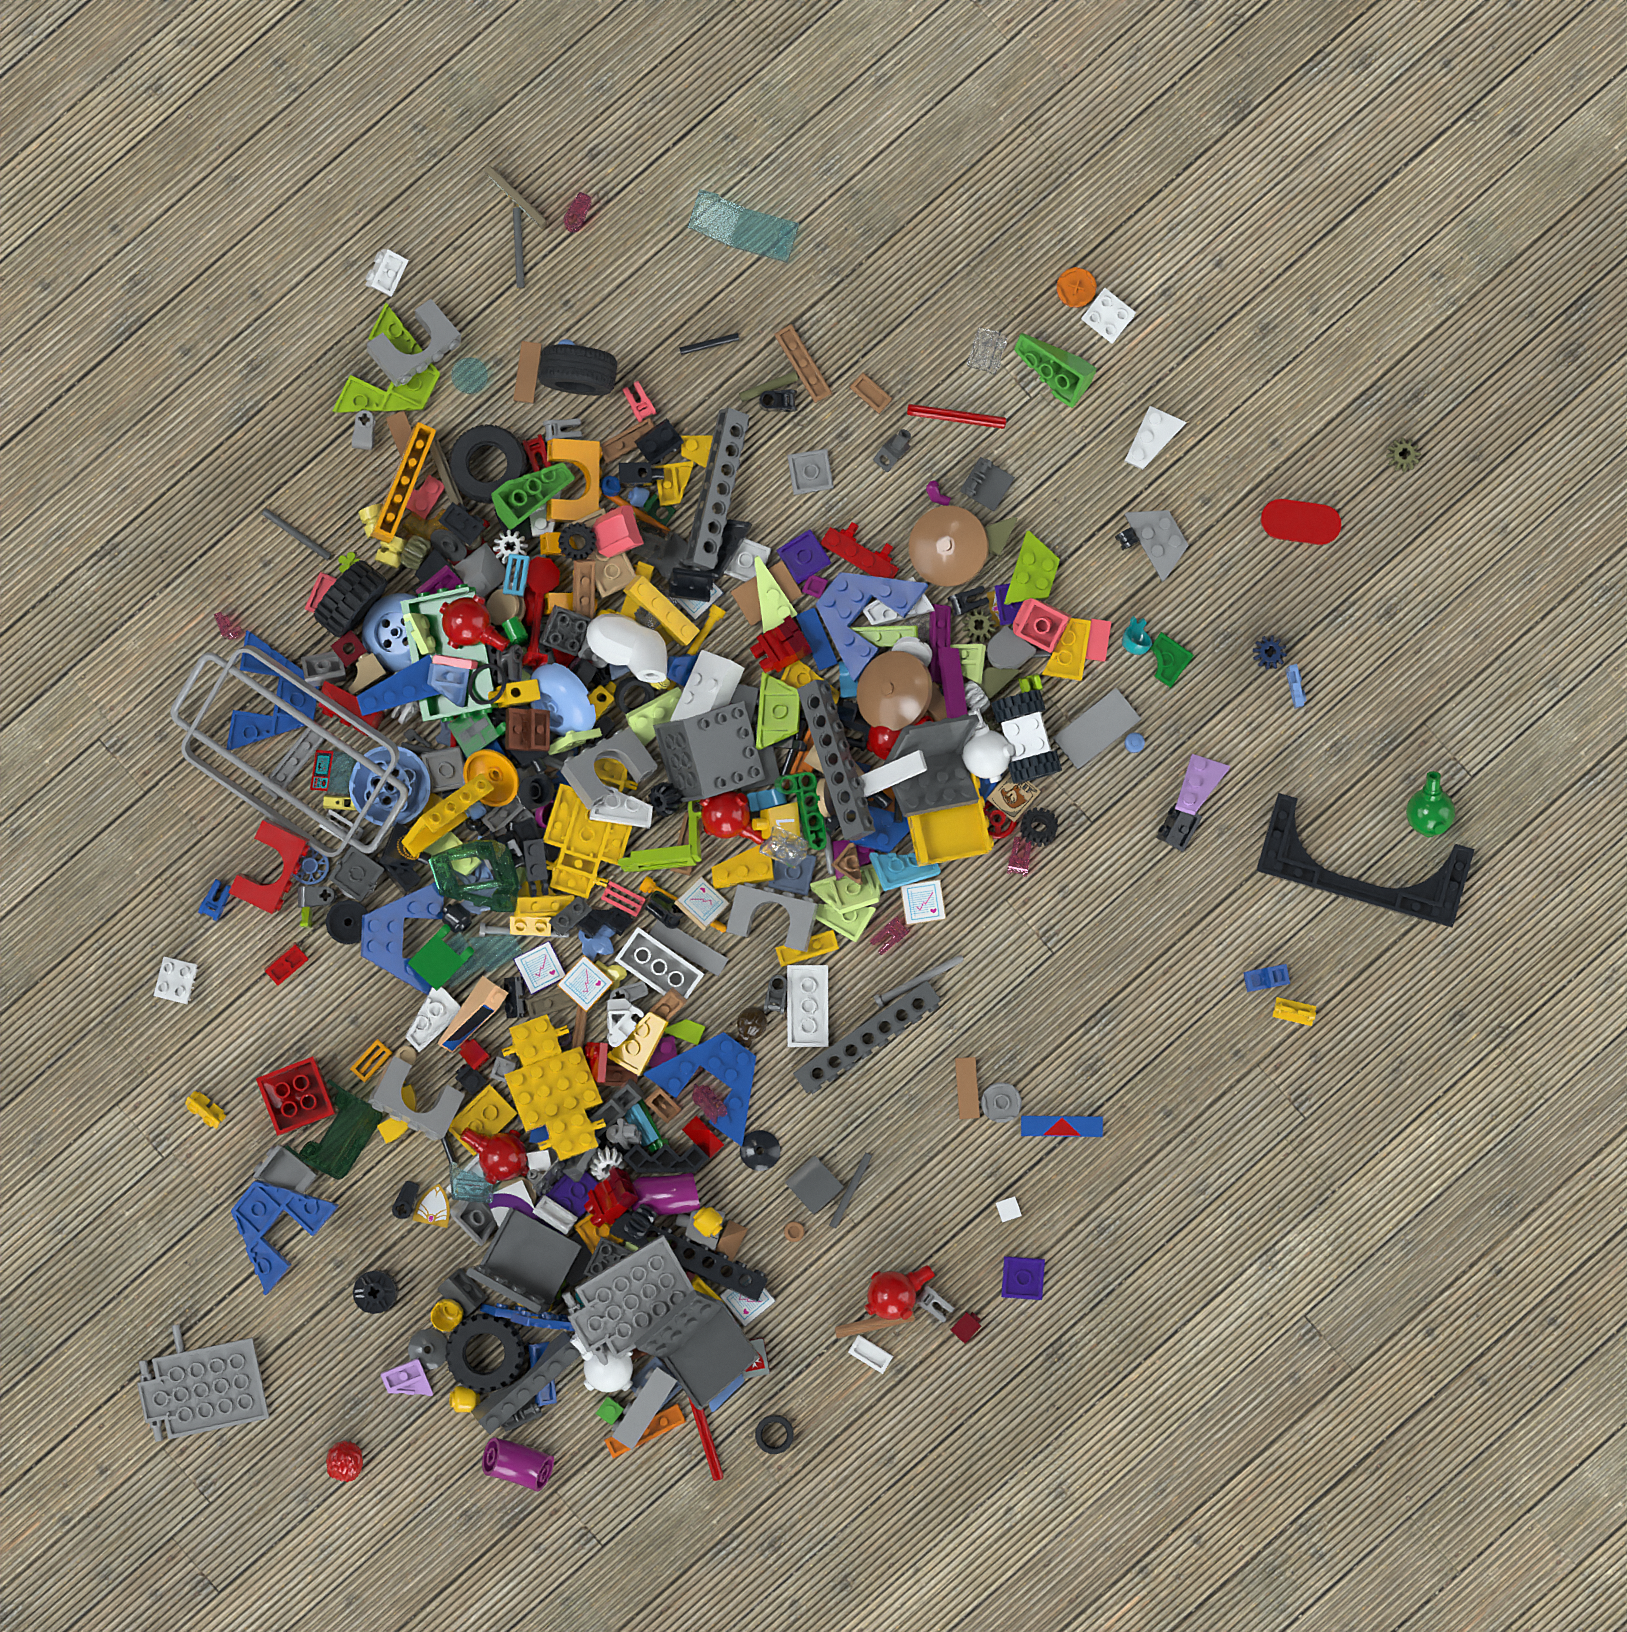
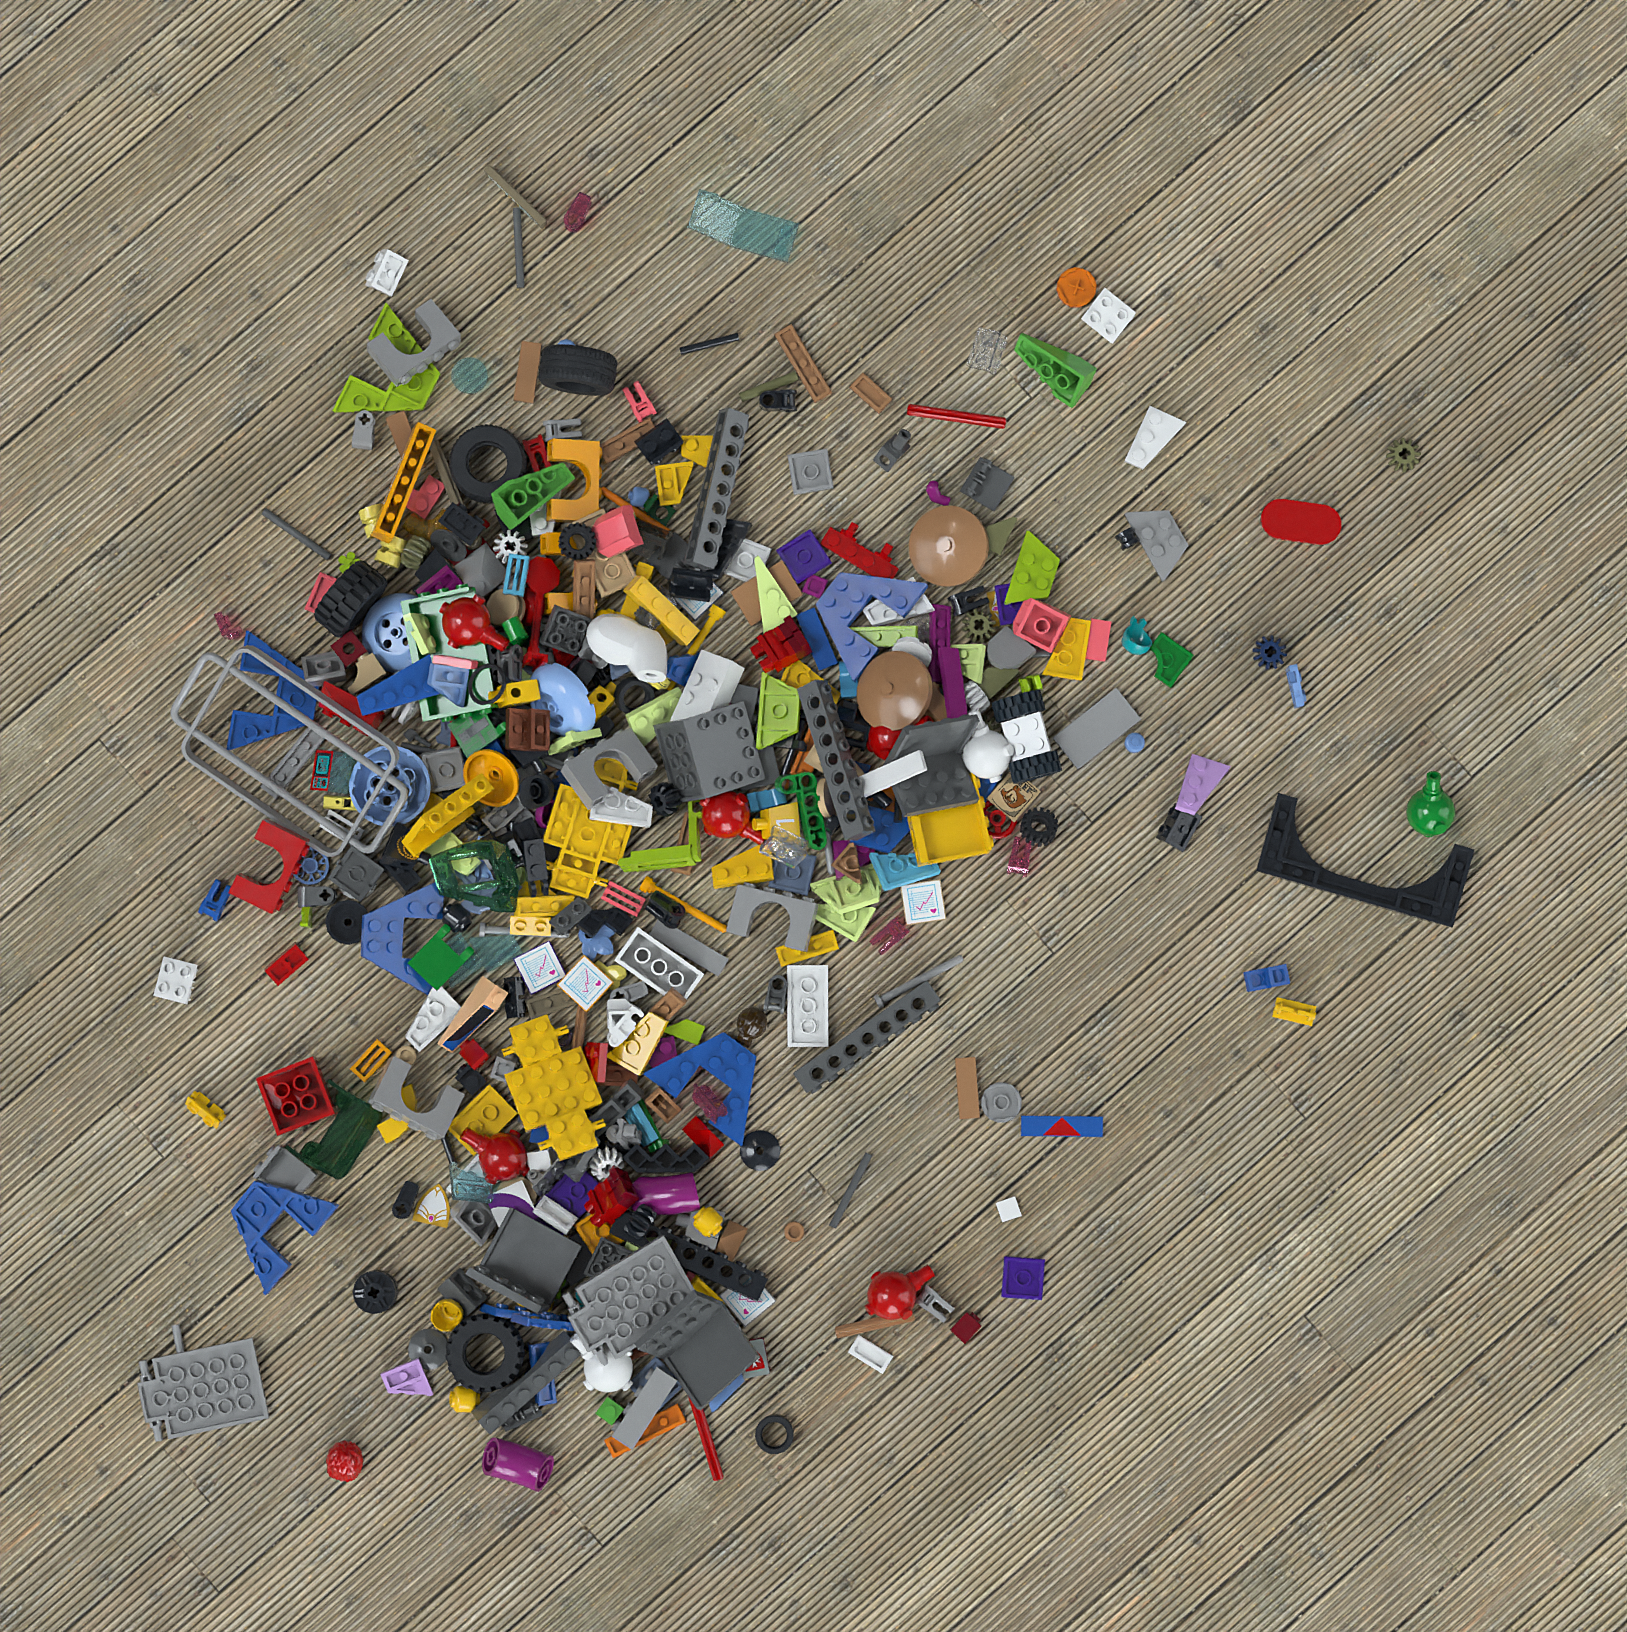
(476, 810): medium blue piece -> none
(610, 486): blue tile -> none
(630, 472): black torso -> none
(702, 903): white tile -> none
(814, 1185): dark grey slope -> none

